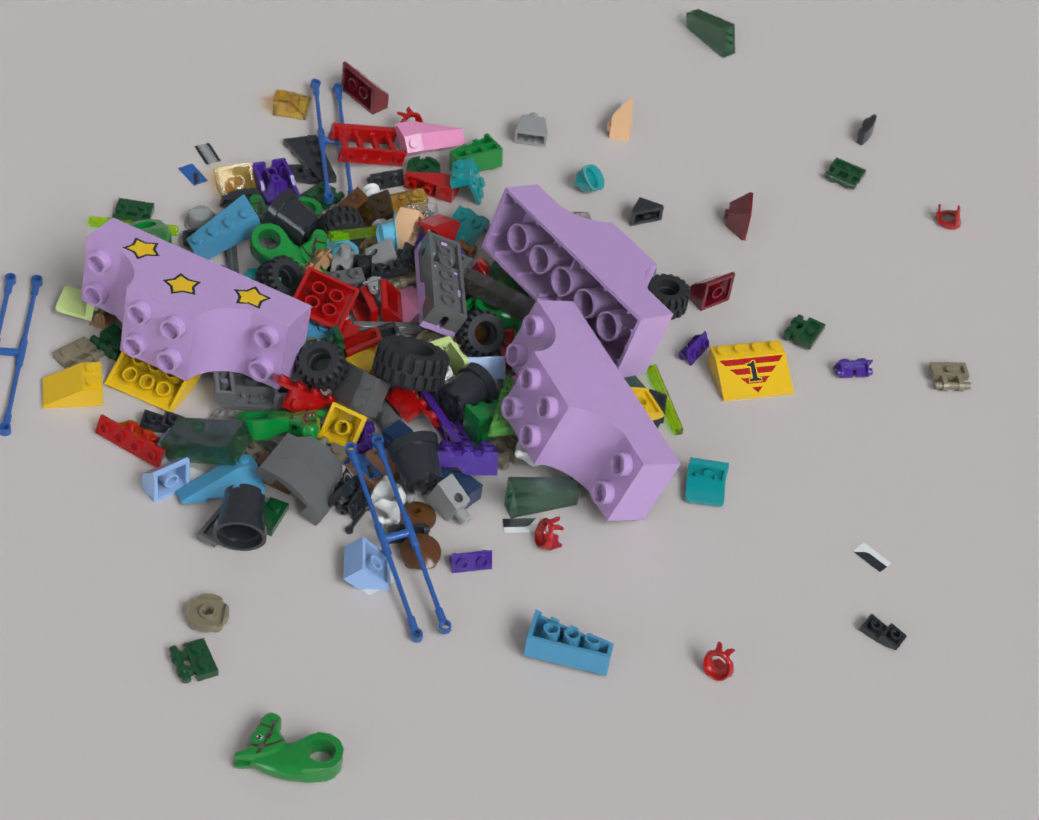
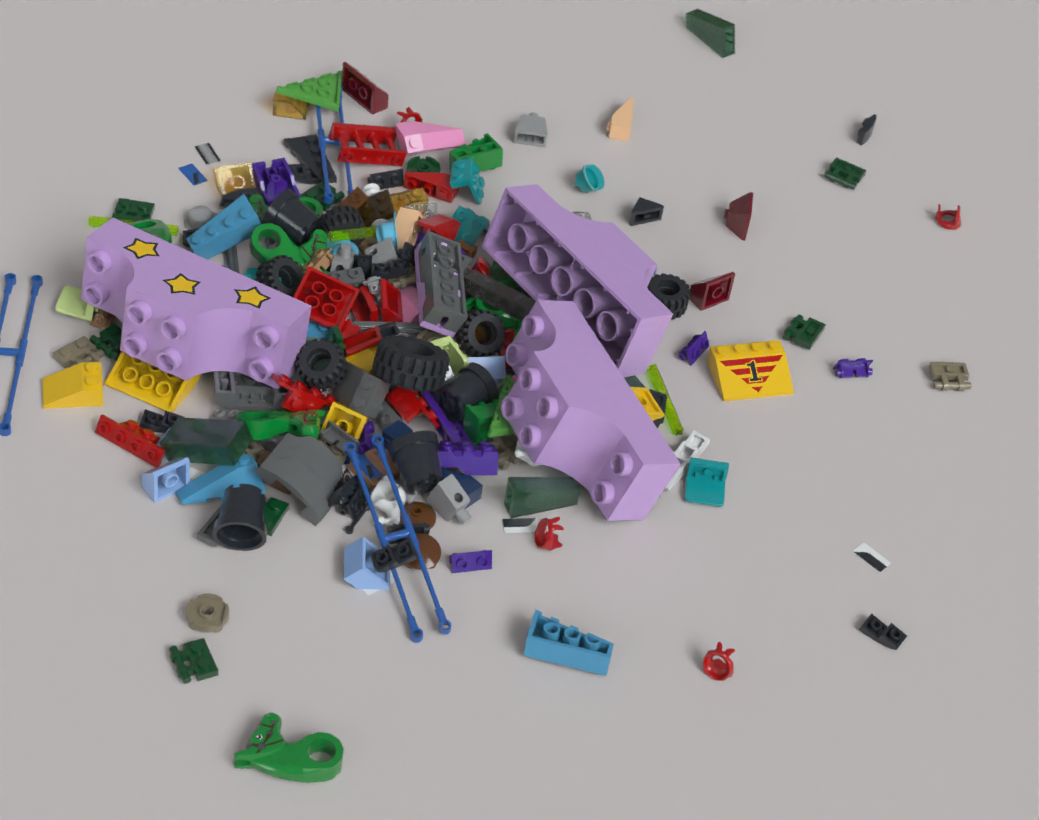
(317, 91): none -> bright green tile
(335, 434): none -> flat silver hinge
(391, 558): none -> black slope
(691, 447): none -> white slope

